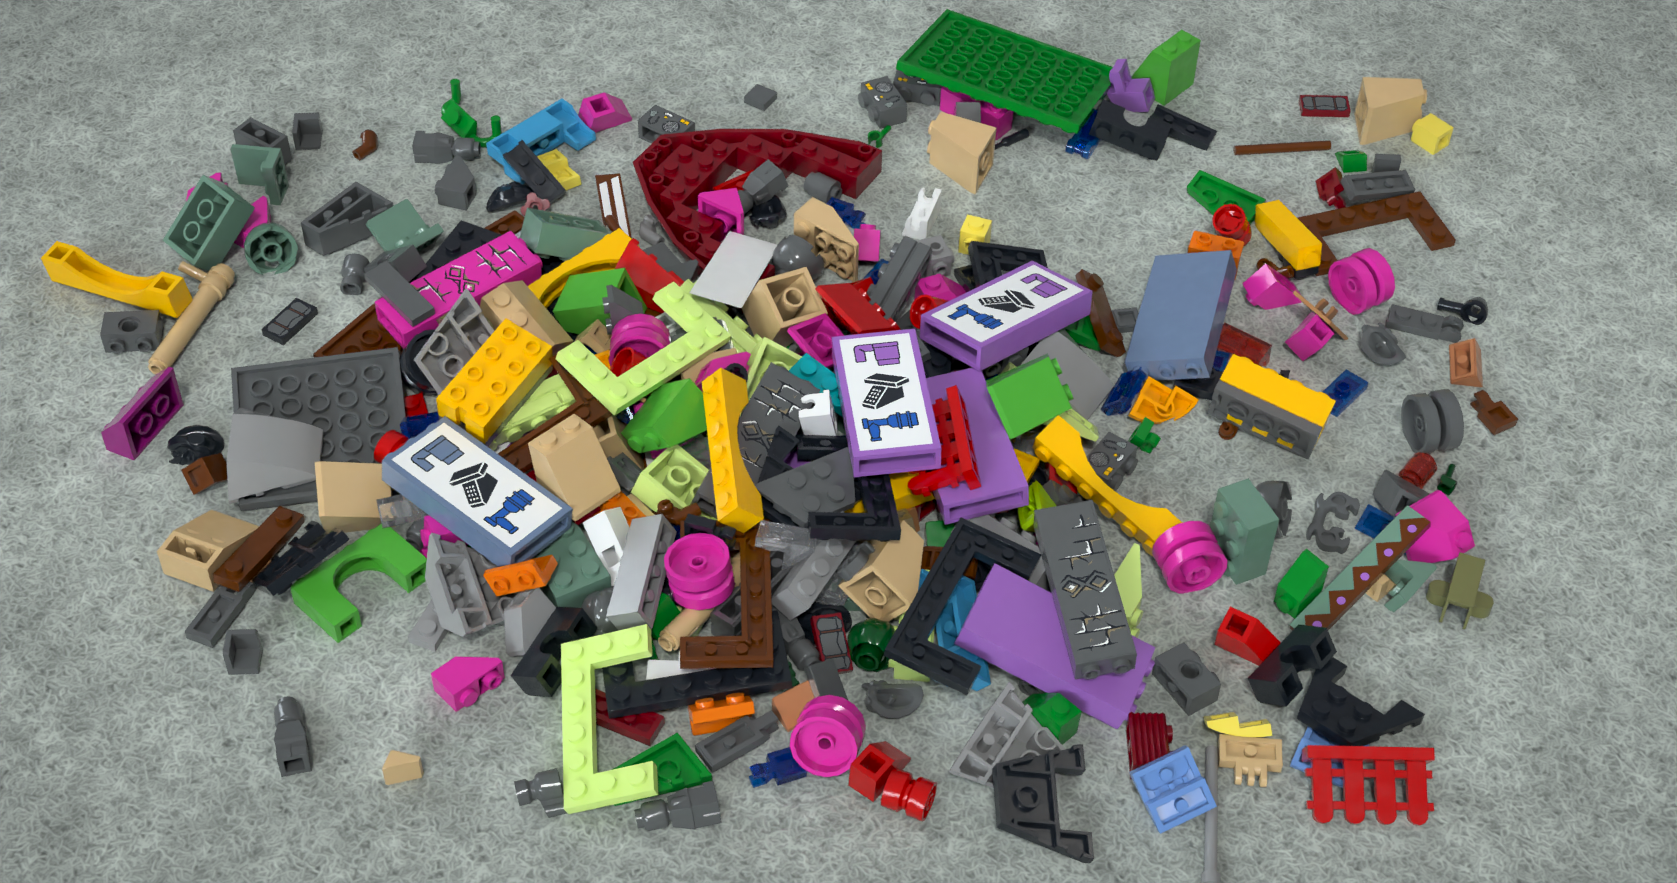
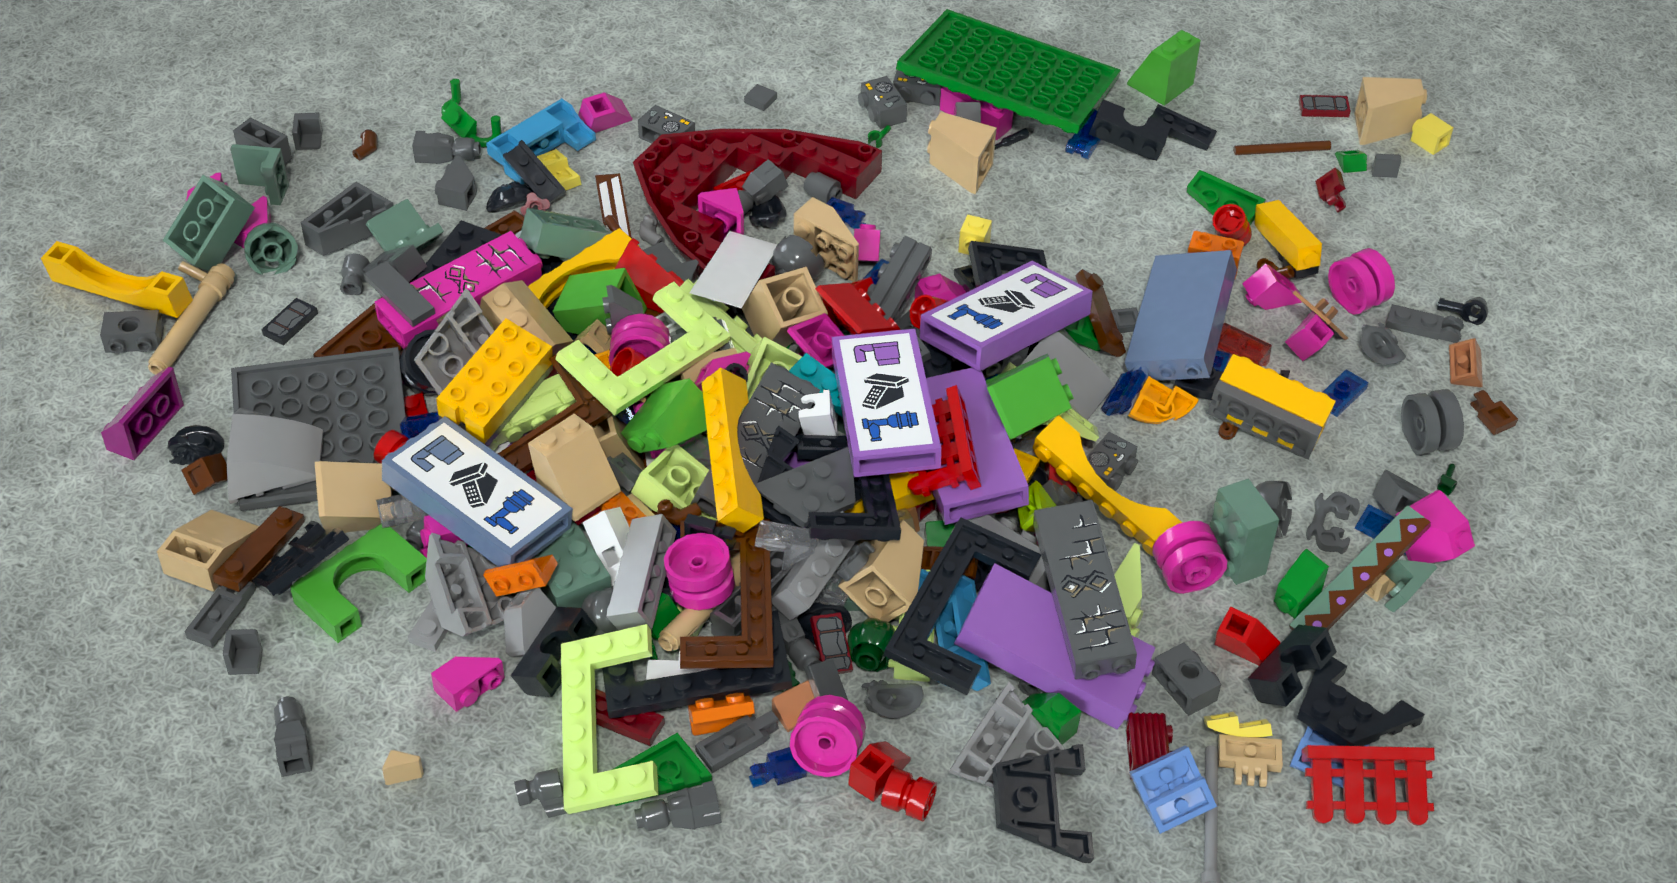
(923, 215): white hinge -> none
(941, 256): light grey brick -> none
(1130, 93): medium lavender brick -> none
(1143, 437): green tile -> none
(1377, 185): dark grey plate -> none
(1410, 206): reddish brown plate -> none
(1419, 469): clear red brick -> none
(1462, 589): olive piece -> none

